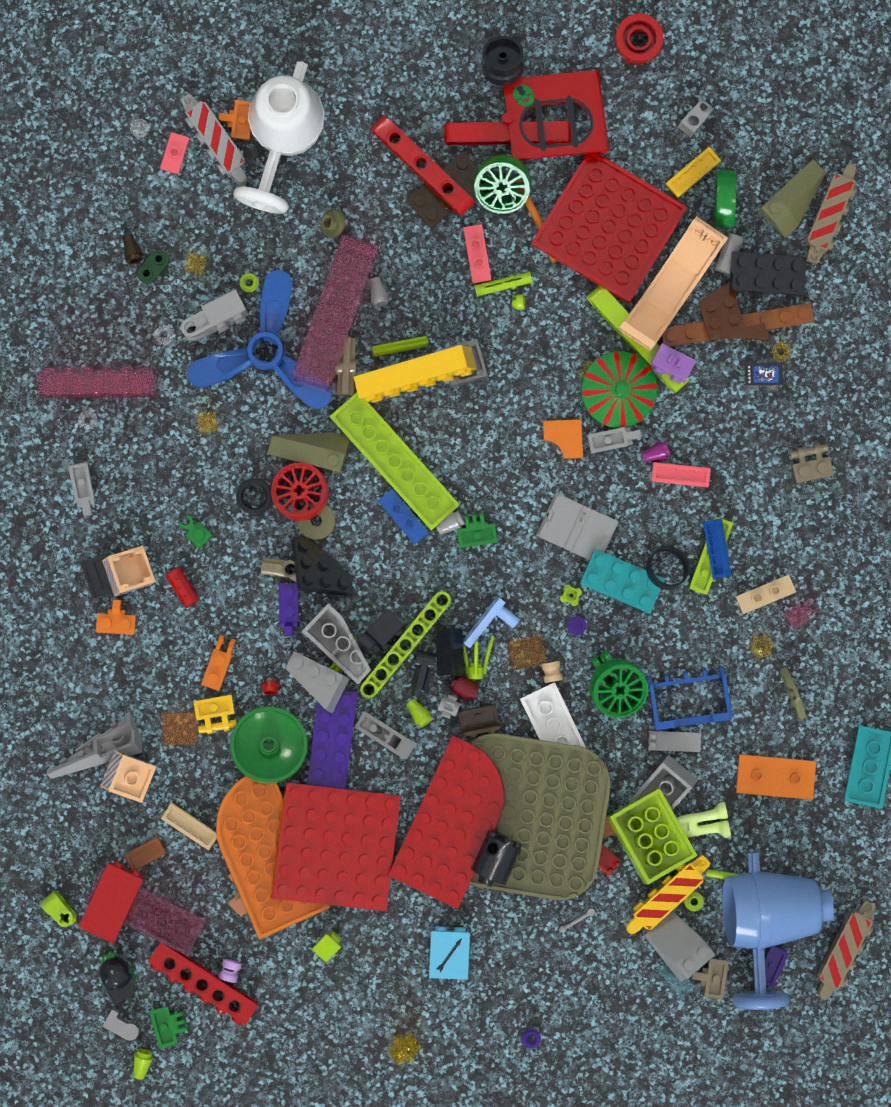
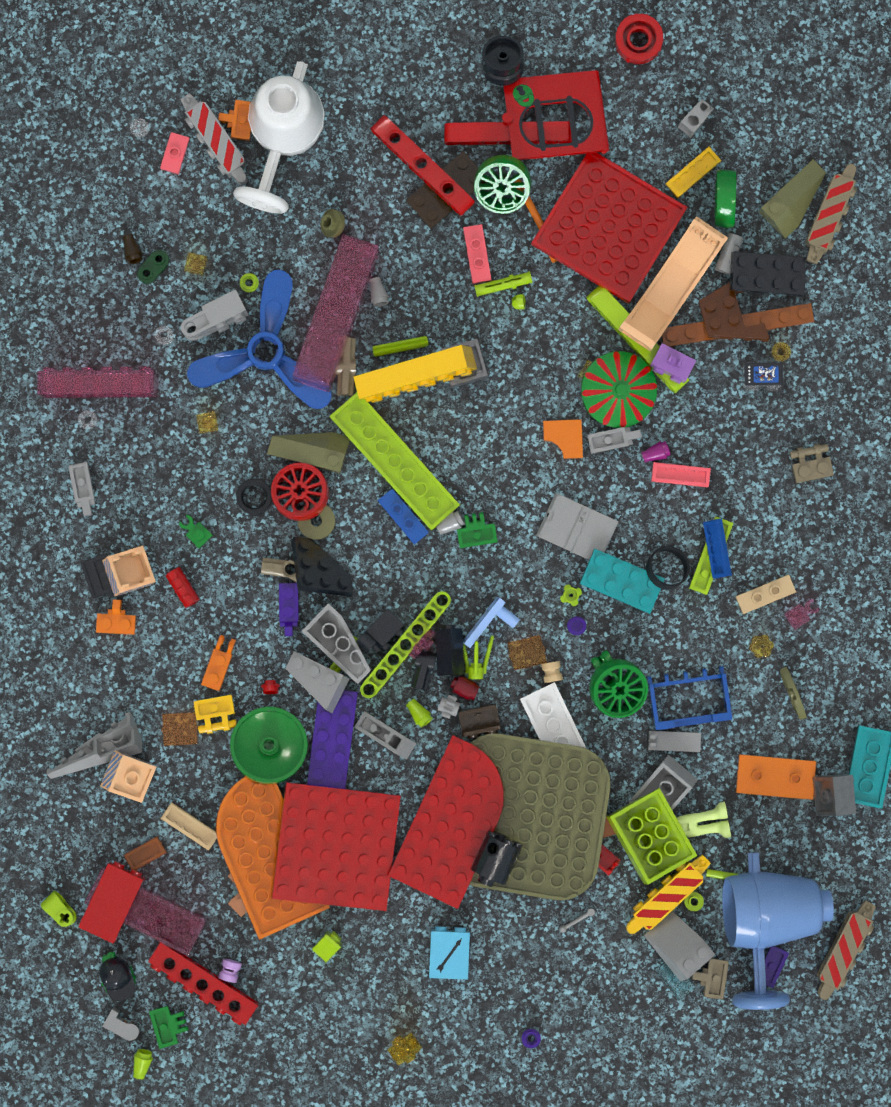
(424, 643): none -> clear pink plate
(834, 795): none -> flat silver container

